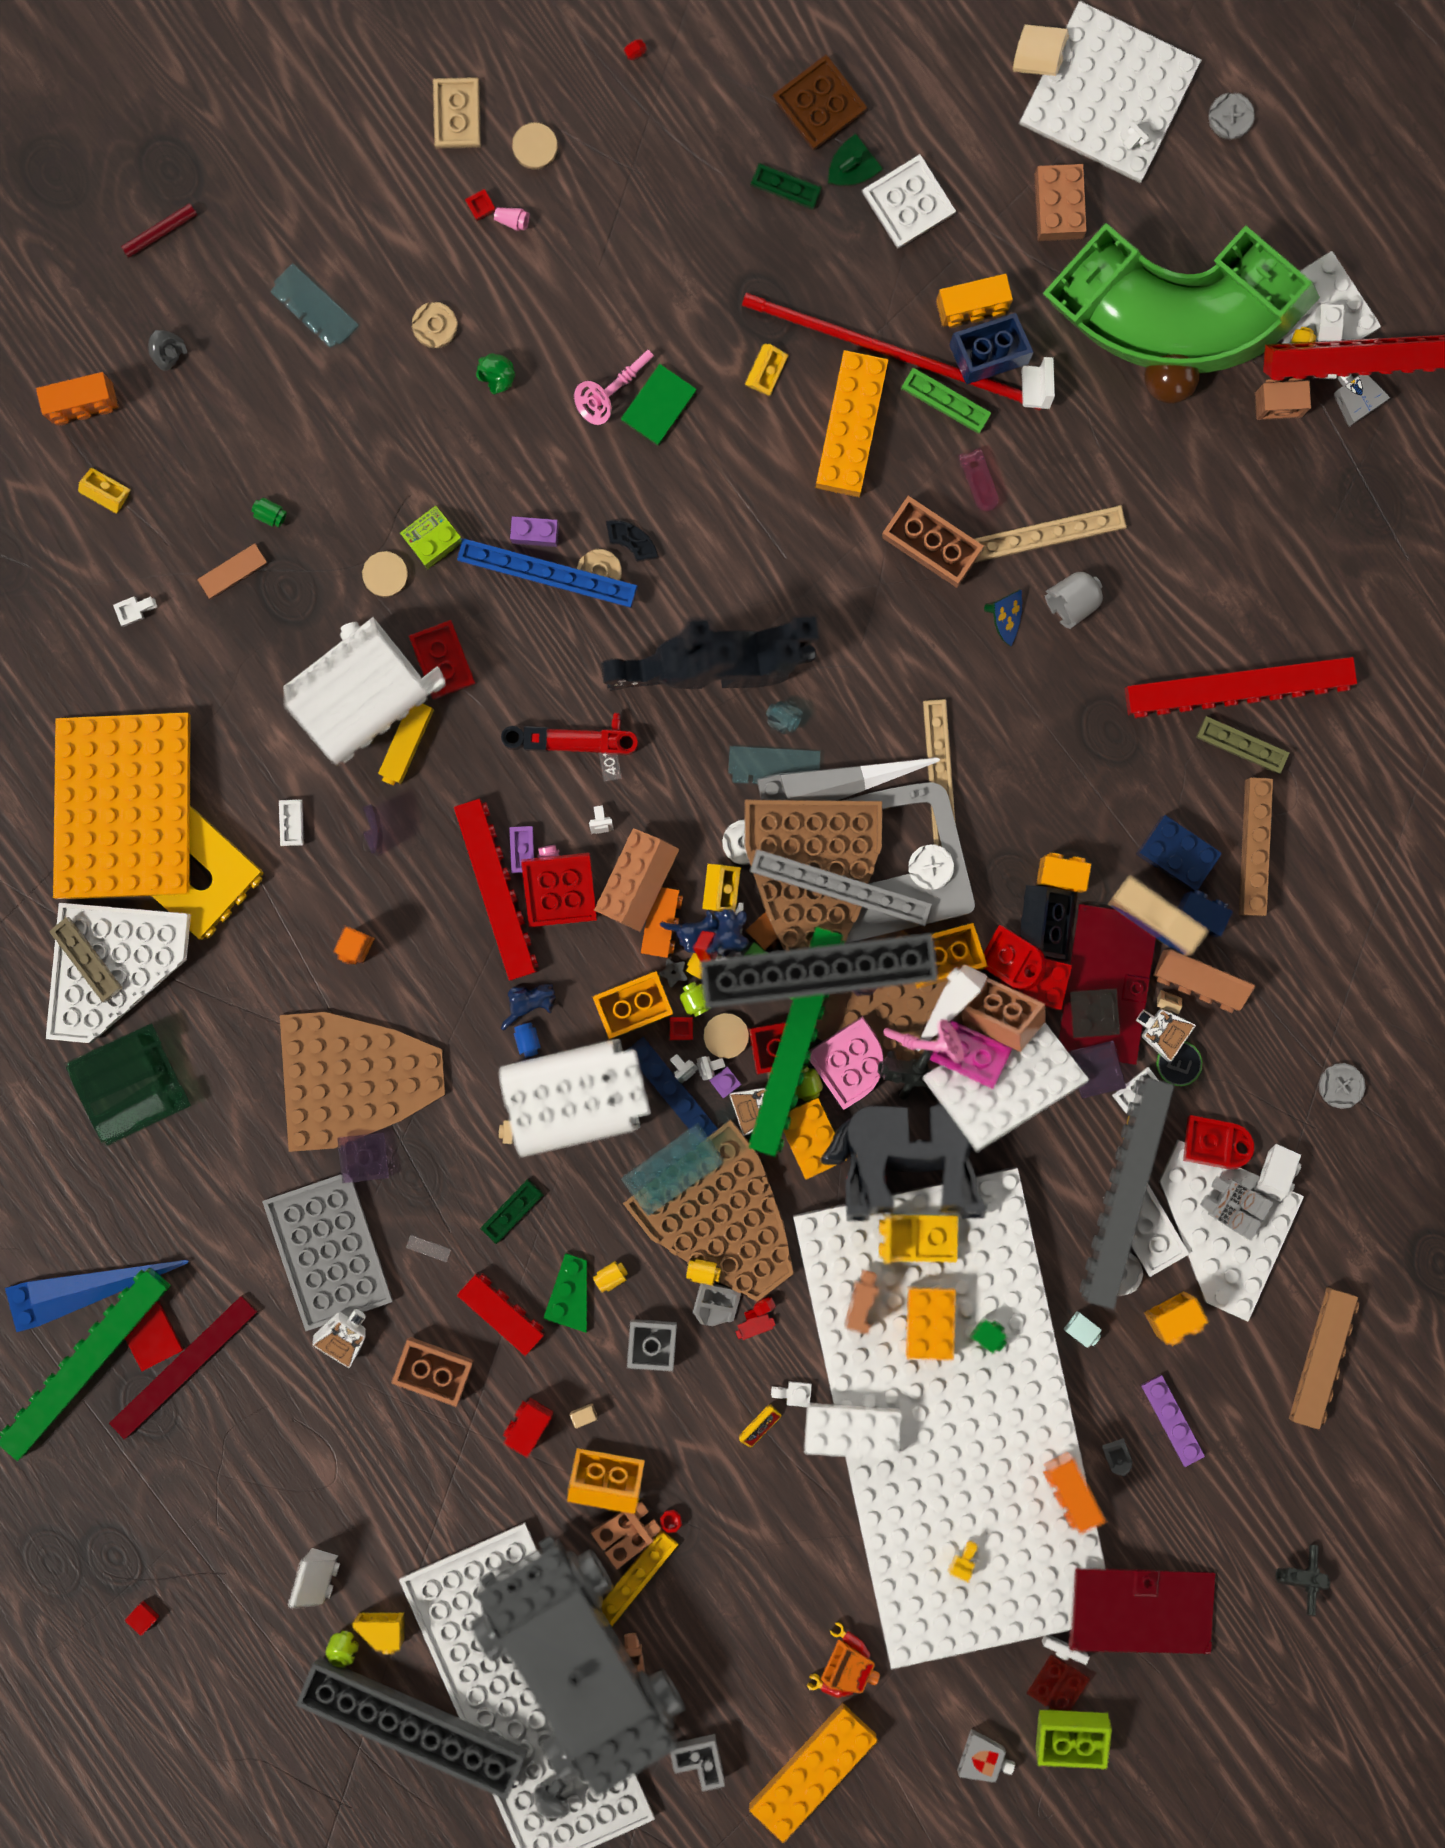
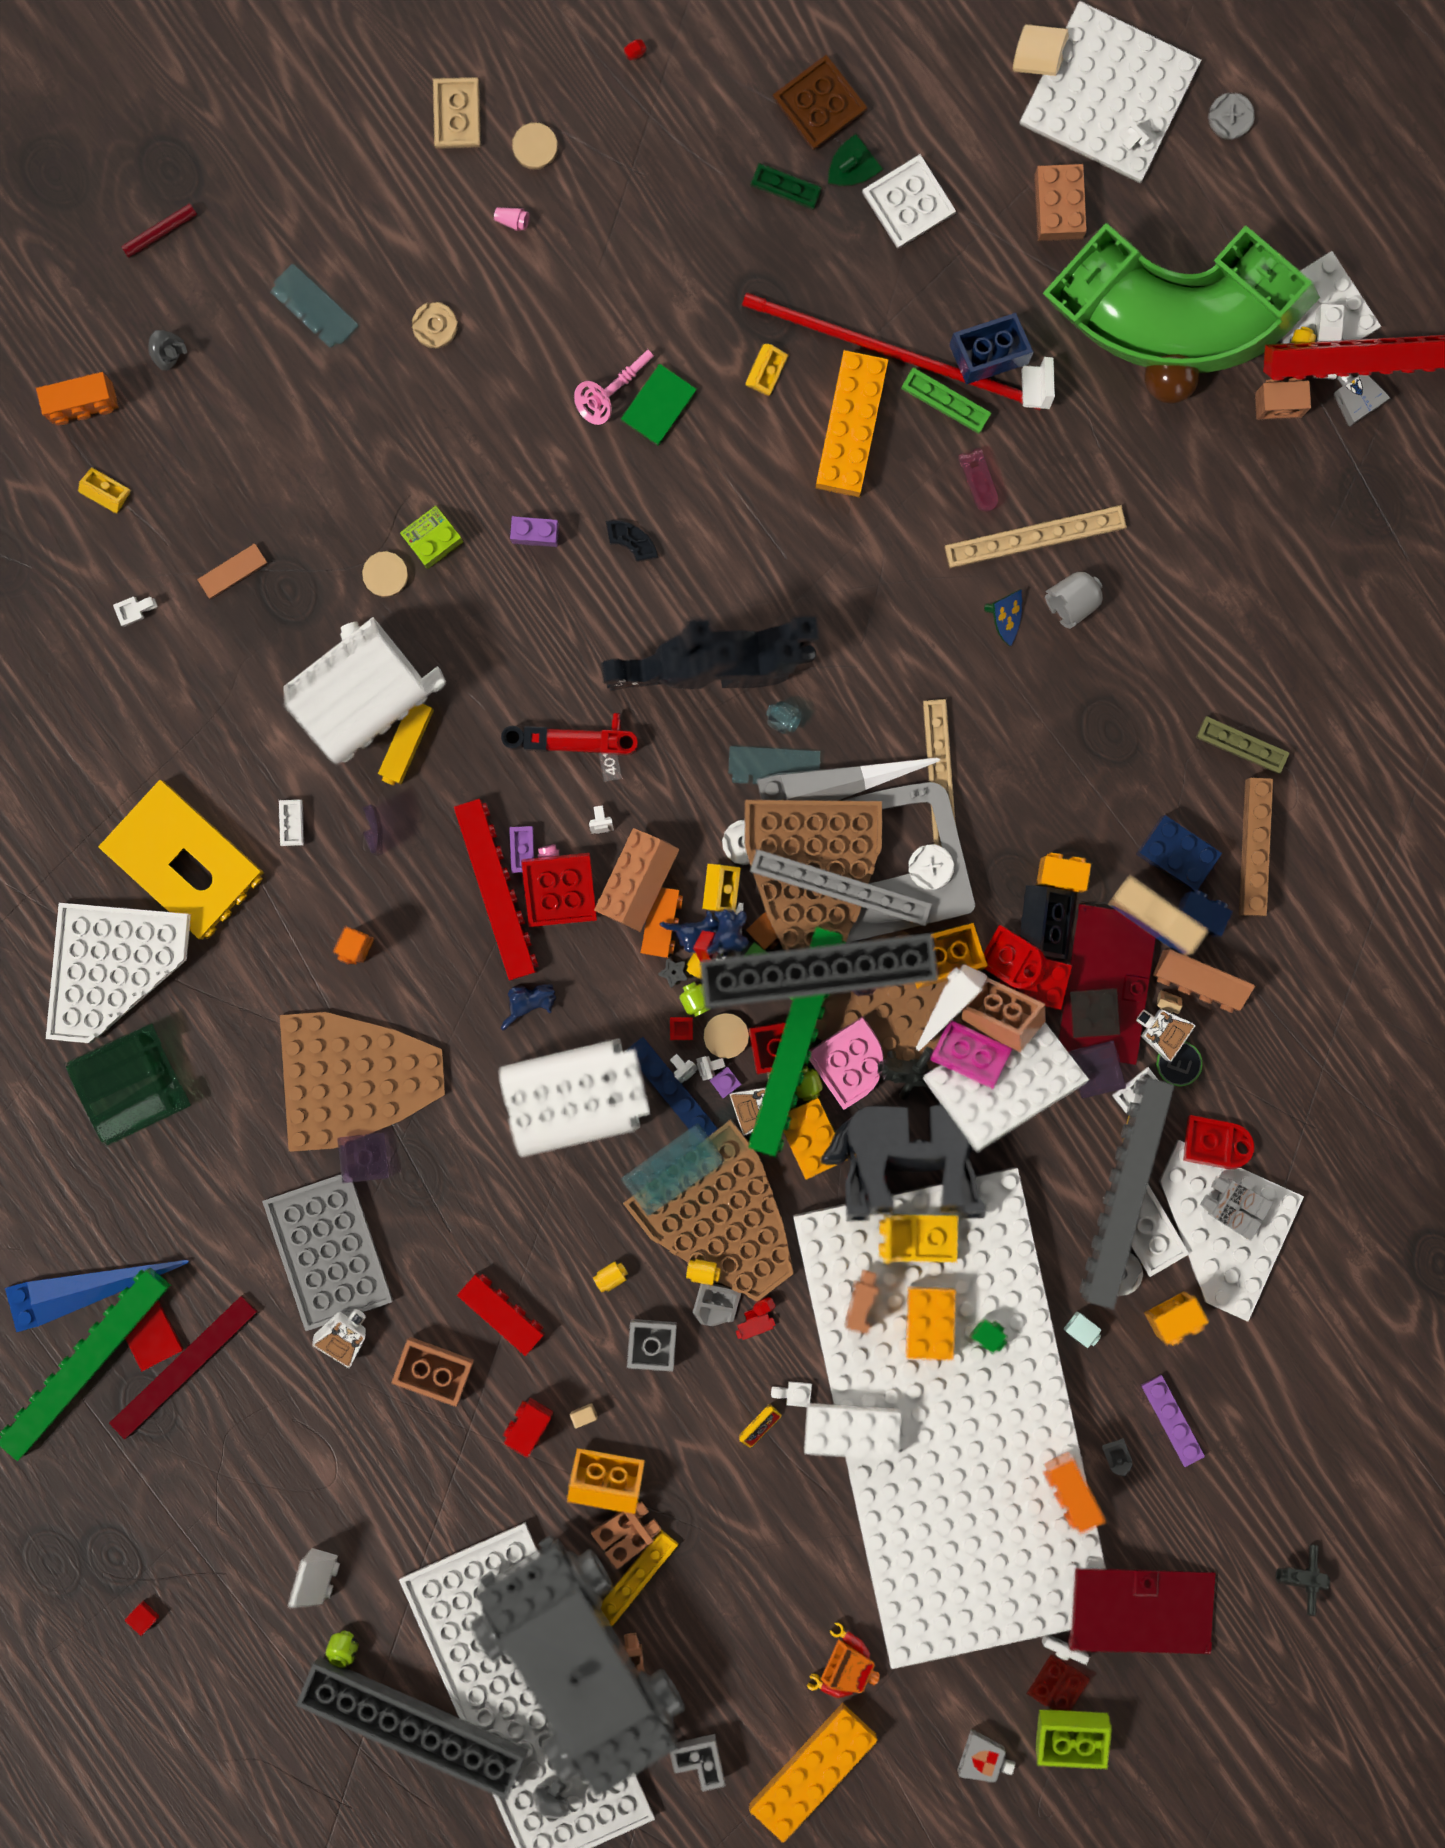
(85, 959): dark tan plate -> none
(122, 806): light orange plate -> none
(269, 512): green brick -> none
(381, 1630): yellow slope -> none
(428, 1248): clear window -> none
(442, 648): red tile -> none
(480, 205): red plate -> none
(496, 371): green hair -> none
(505, 1132): tan plate -> none
(511, 1211): dark green tile -> none
(527, 1040): blue brick -> none
(547, 573): blue plate -> none
(569, 1295): green wing -> none
(601, 563): tan tile -> none
(632, 1005): light orange brick -> none
(670, 1521): red tile -> none
(932, 541): nougat brick -> none
(945, 1042): bright pink dish -> none
(962, 1566): yellow piece -> none
(974, 300): light orange brick -> none
(1240, 686): red brick -> none
(1278, 1173): white brick -> none
(1323, 1358): medium nougat brick -> none
(1341, 1085): light grey tile -> none

